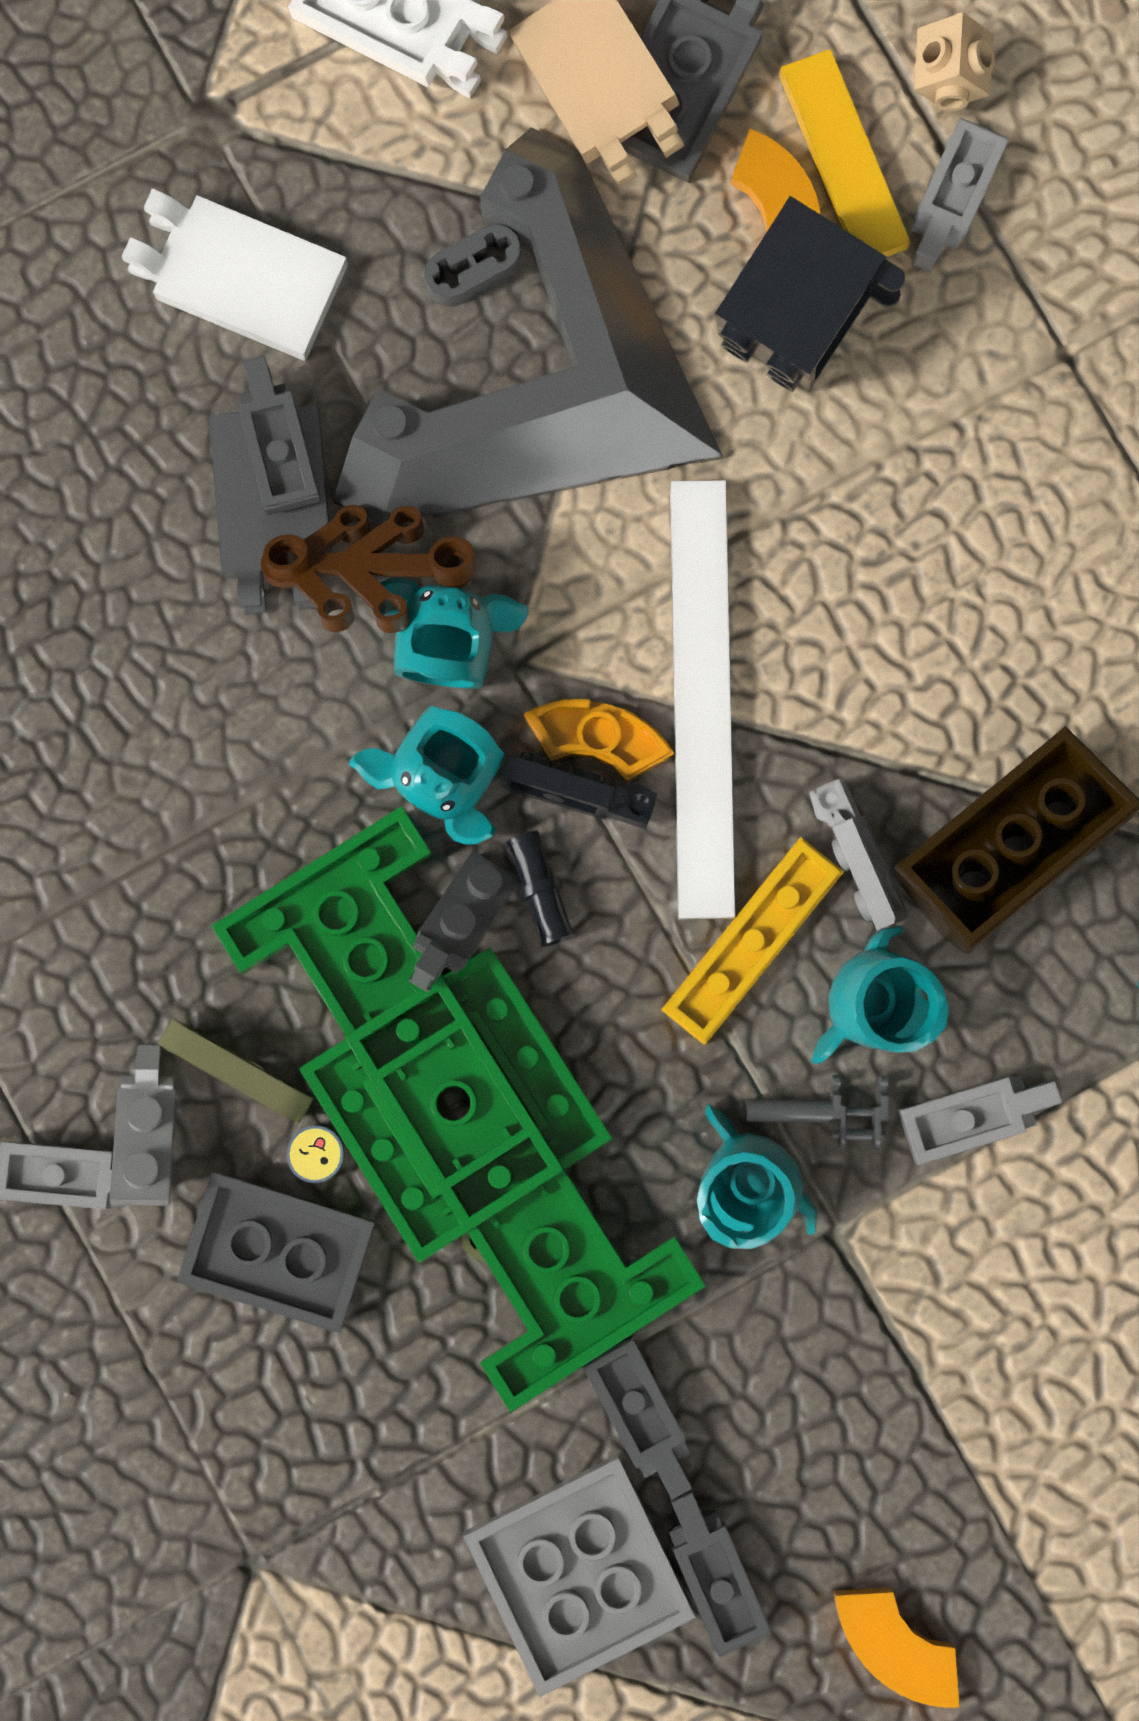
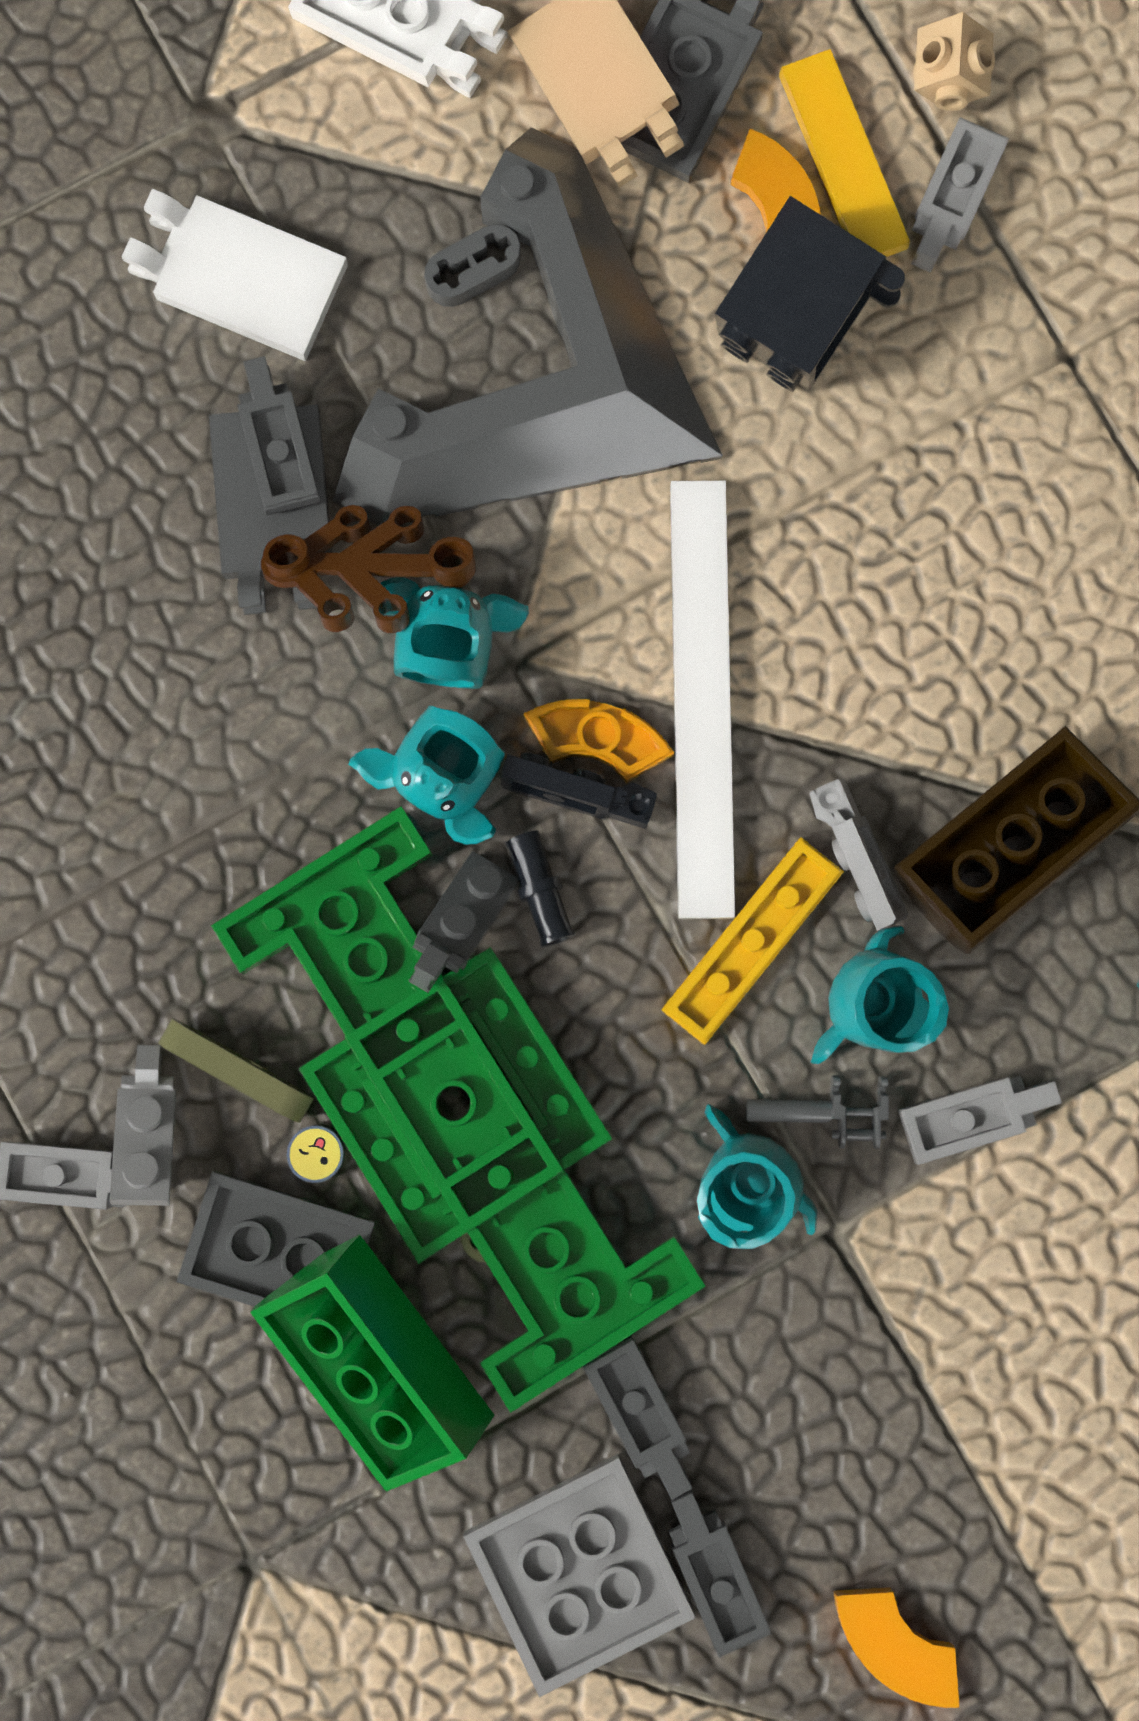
(374, 1365): none -> green slope

